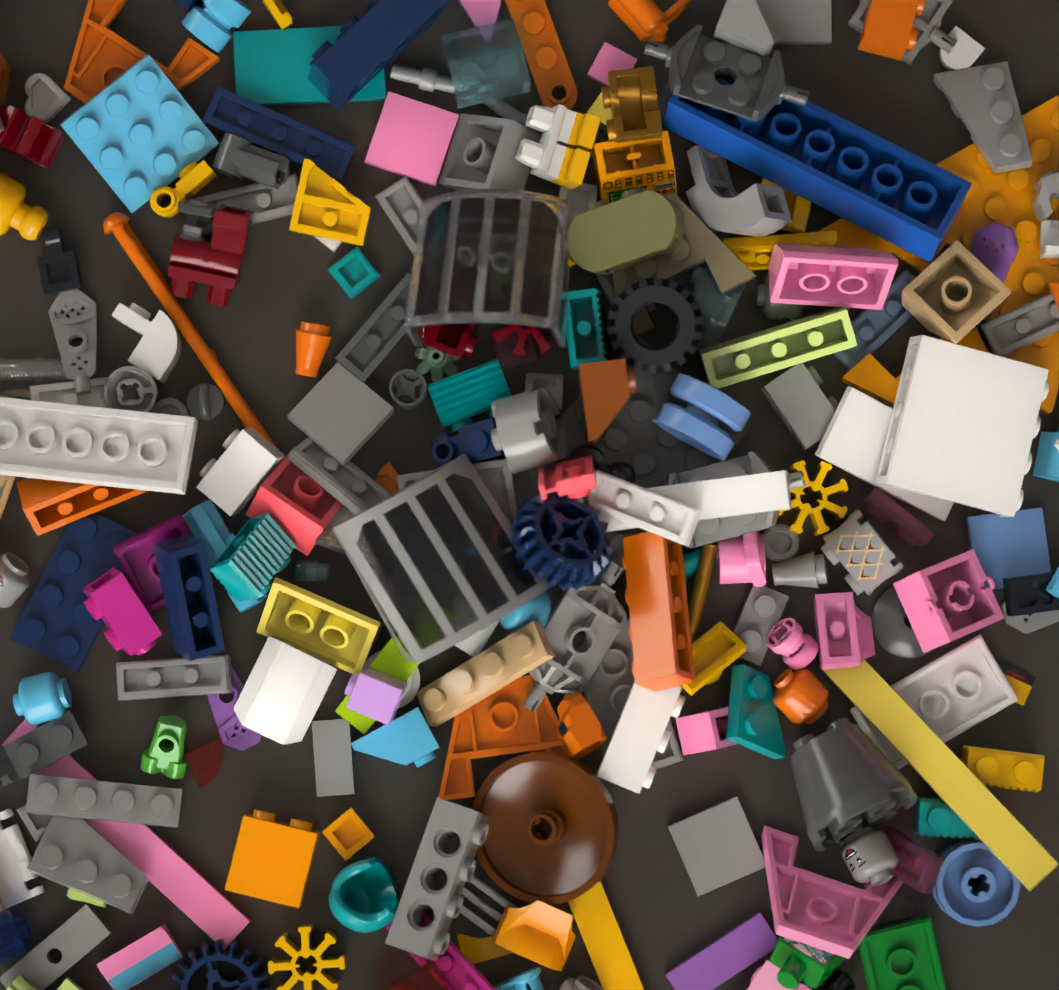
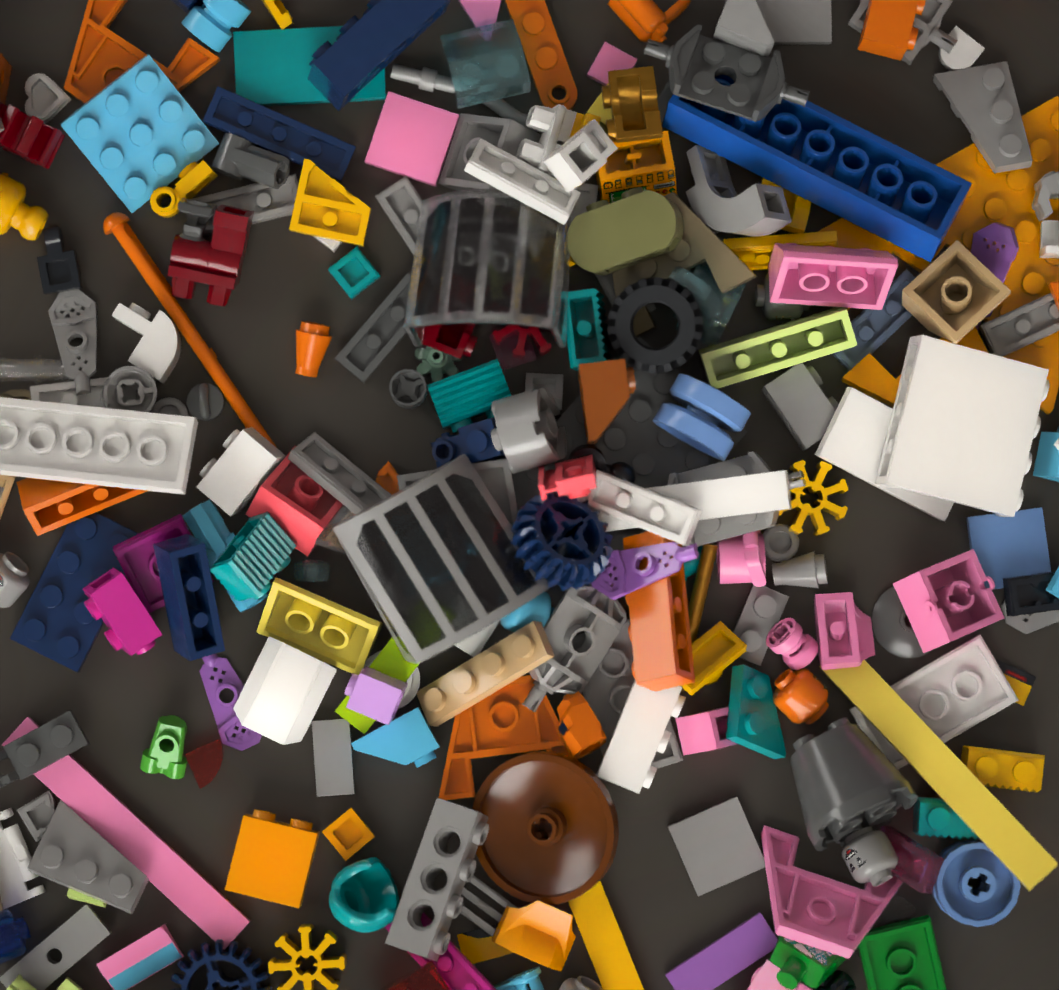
(42, 698): medium azure head -> none
(104, 800): light grey plate -> none
(173, 678): light grey tile -> none
(340, 413): light grey tile -> none
(521, 181): none -> white tile
(580, 155): none -> white brick
(625, 569): none -> medium lavender piece
(690, 282): none -> clear light blue tile
(861, 553): light grey brick -> none
(909, 528): clear pink plate -> none

